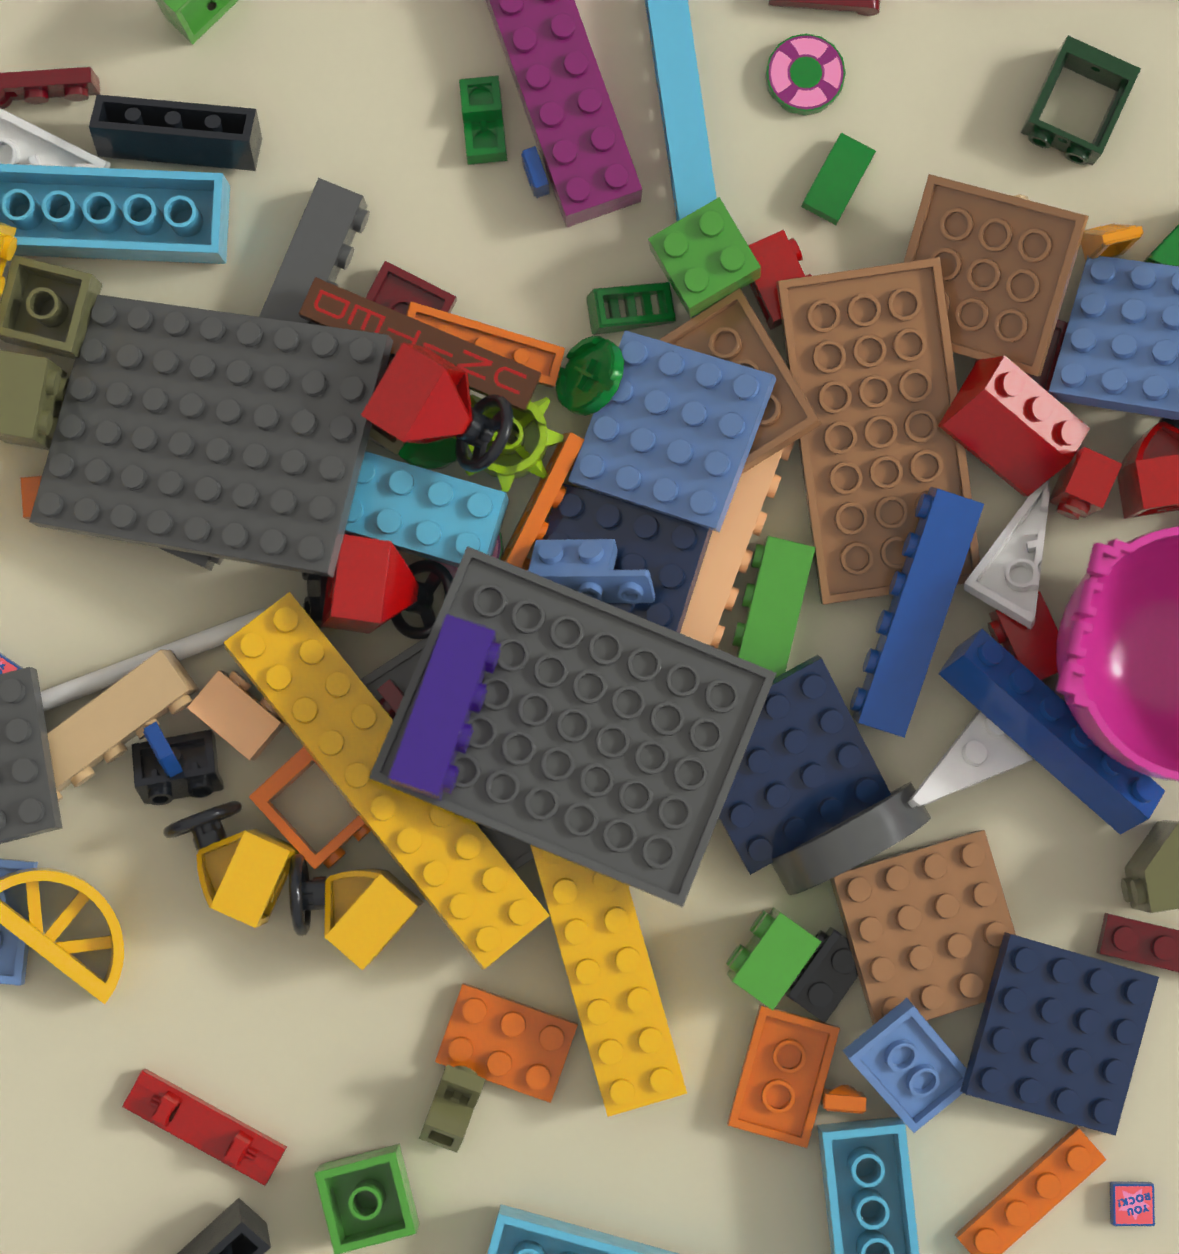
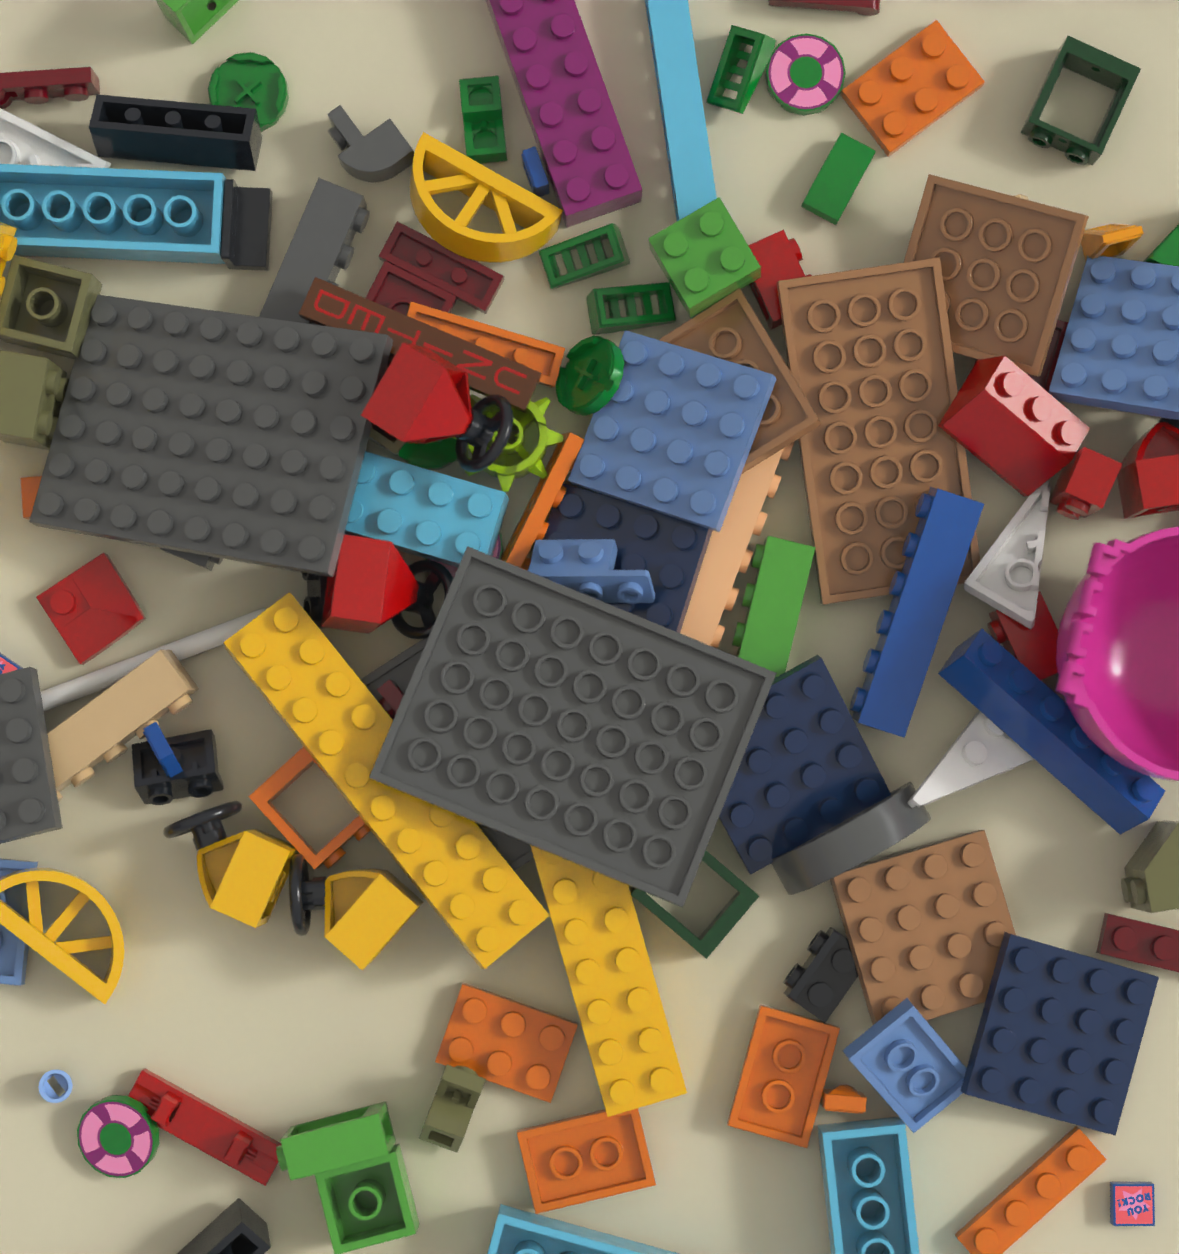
(48, 1092): none -> light blue hinge
(92, 608): none -> red plate
(118, 1136): none -> tile
(237, 714): light nougat brick -> none
(246, 227): none -> black panel
(250, 82): none -> green tile
(336, 1141): none -> bright green window
(370, 157): none -> dark grey brick
(432, 262): none -> dark red plate
(443, 708): dark purple brick -> none
(485, 187): none -> yellow window
(579, 242): none -> green slope
(585, 1159): none -> orange plate
(722, 923): none -> dark green window
(734, 51): none -> green slope
(771, 957): bright green brick -> none
(912, 88): none -> orange plate

